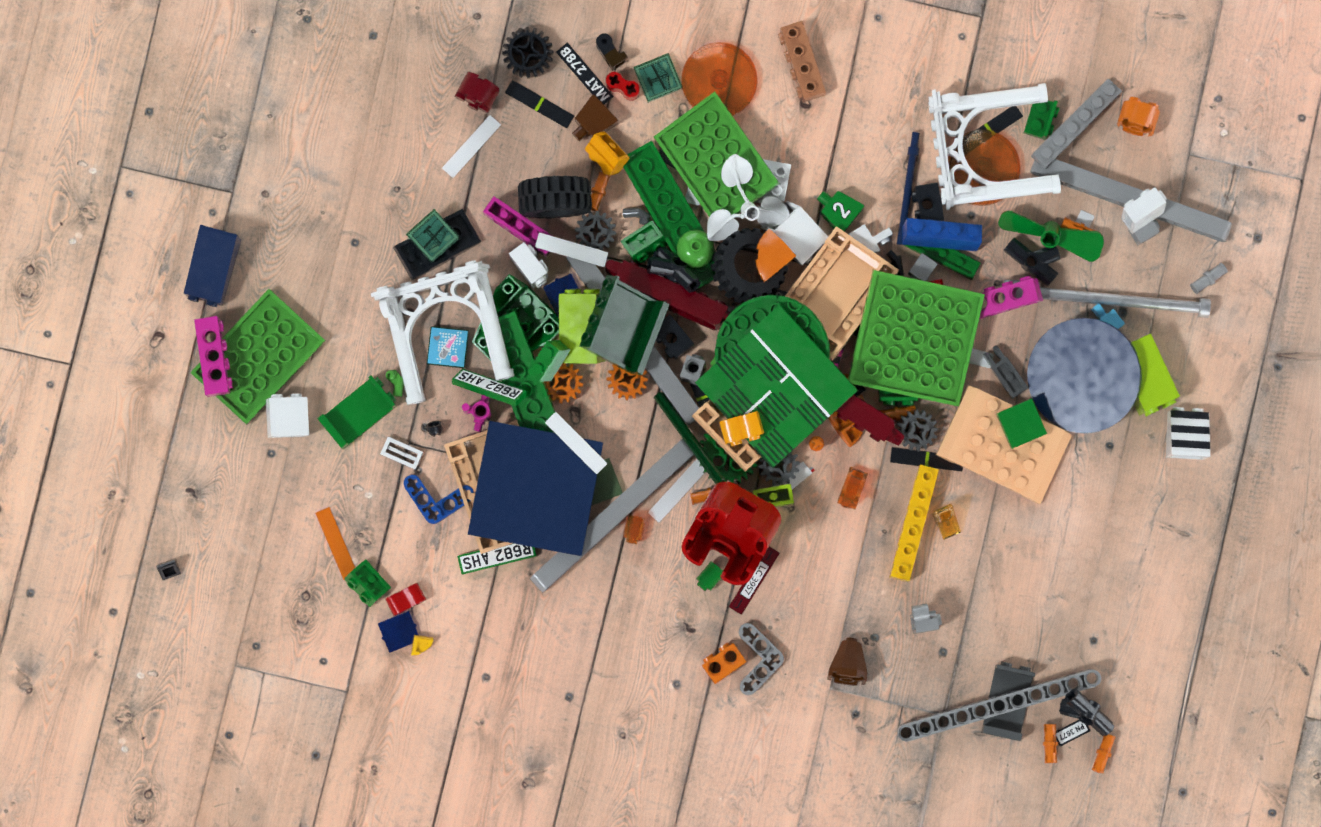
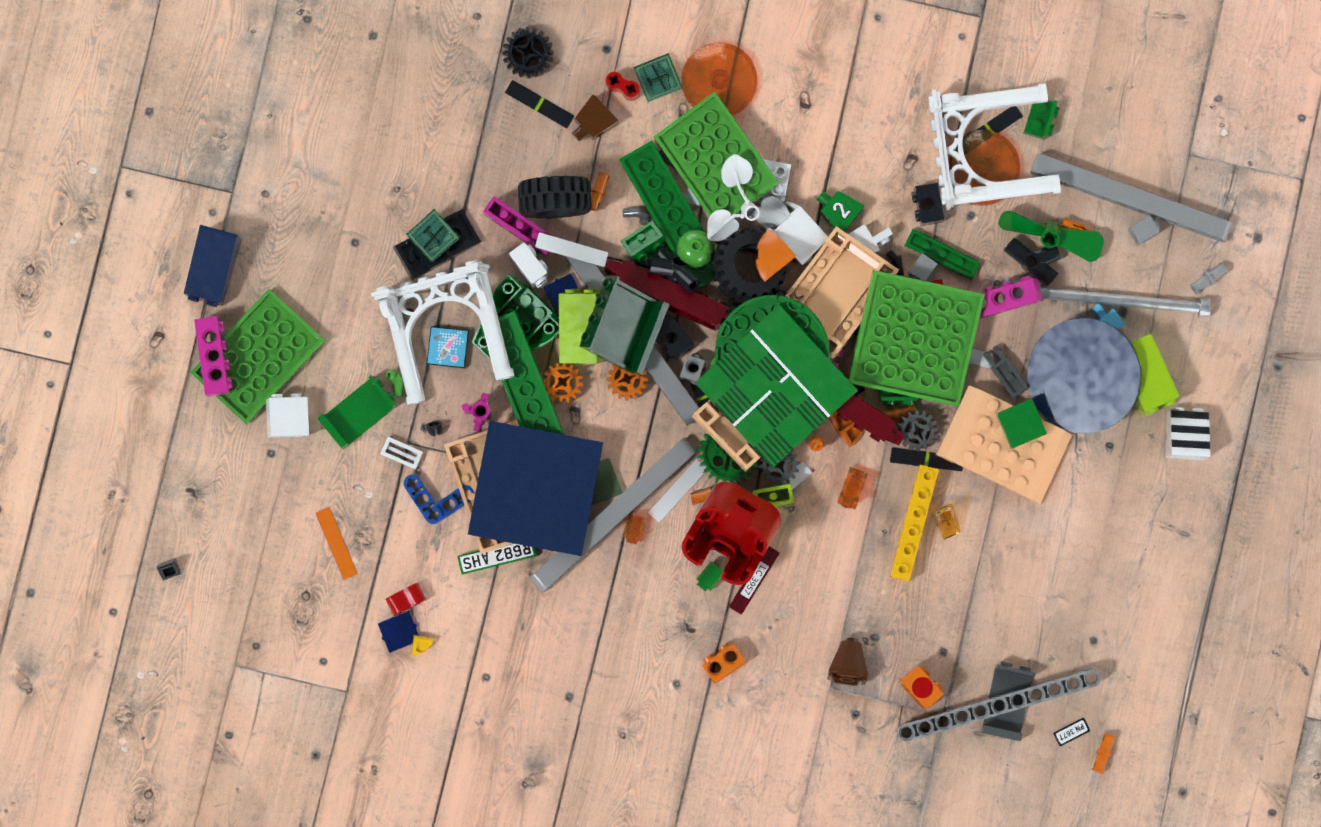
(367, 583): green bracket -> none
(471, 146): white sticker -> none
(477, 92): dark red brick -> none
(489, 387): tile -> none
(549, 360): green brick -> none
(576, 442): white sticker -> none
(584, 73): black sticker -> none
(604, 231): dark grey gear -> none
(606, 153): light orange brick -> none
(609, 53): leg -> none
(689, 438): dark green axle -> none
(742, 427): light orange brick -> none
(765, 655): light grey beam -> none
(802, 61): nougat brick -> none
(913, 152): dark blue bar -> none
(921, 687): none -> orange brick
(924, 620): light grey hinge -> none
(941, 234): blue brick -> none
(1050, 743): orange pin -> none
(1076, 123): light grey plate -> none
(1085, 218): white sticker -> none
(1087, 712): black piece -> none
(1138, 117): orange brick -> none
(1144, 209): white brick -> none

